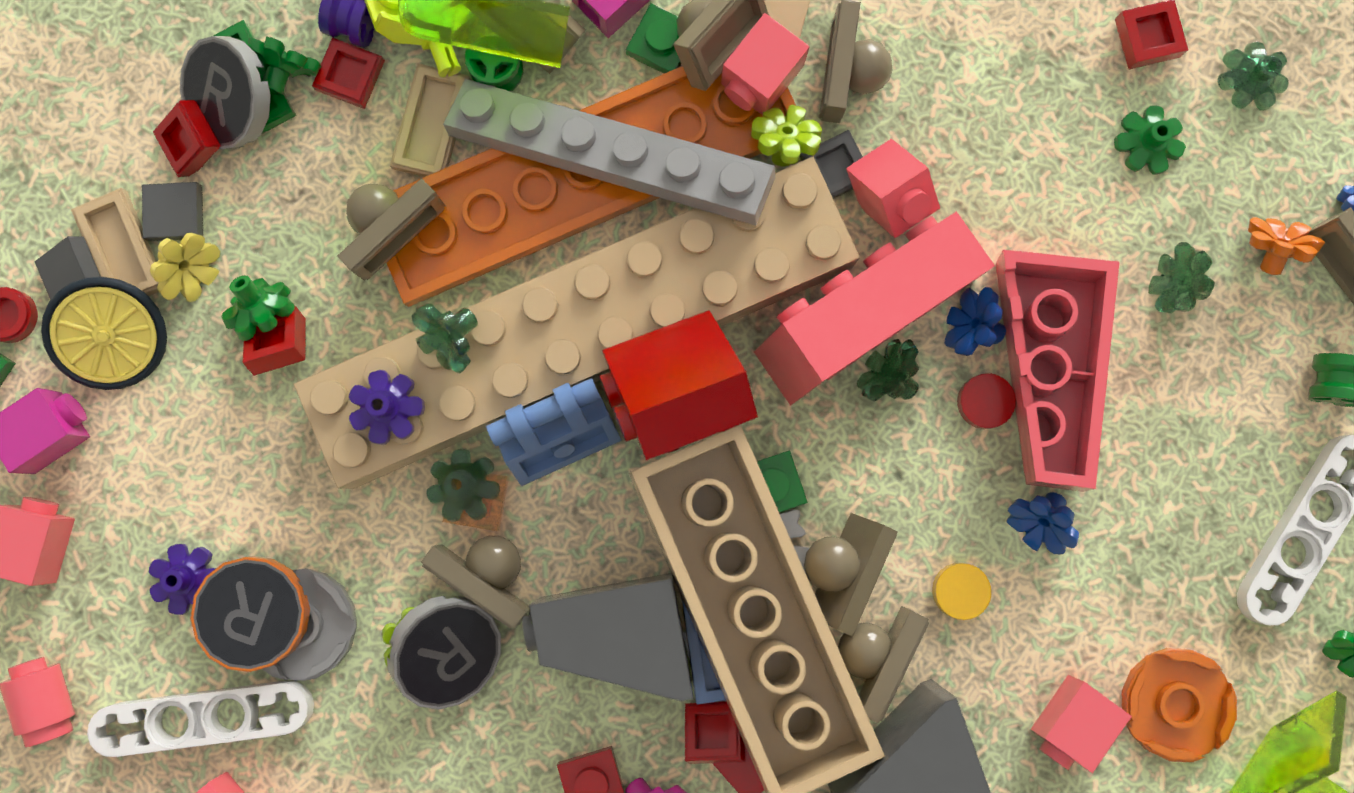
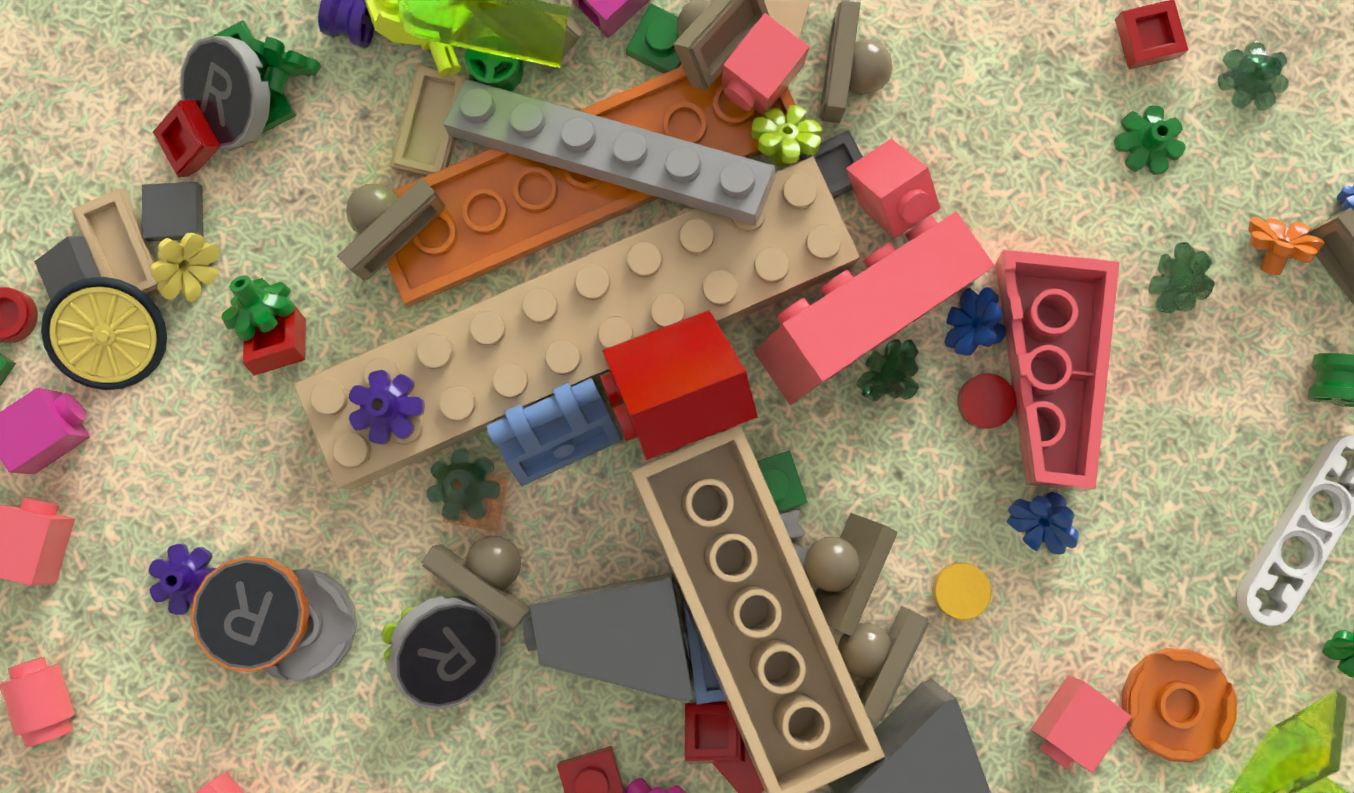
(202, 719): white beam -> none
(348, 73): red tile -> none
(445, 335): clear green plant -> none

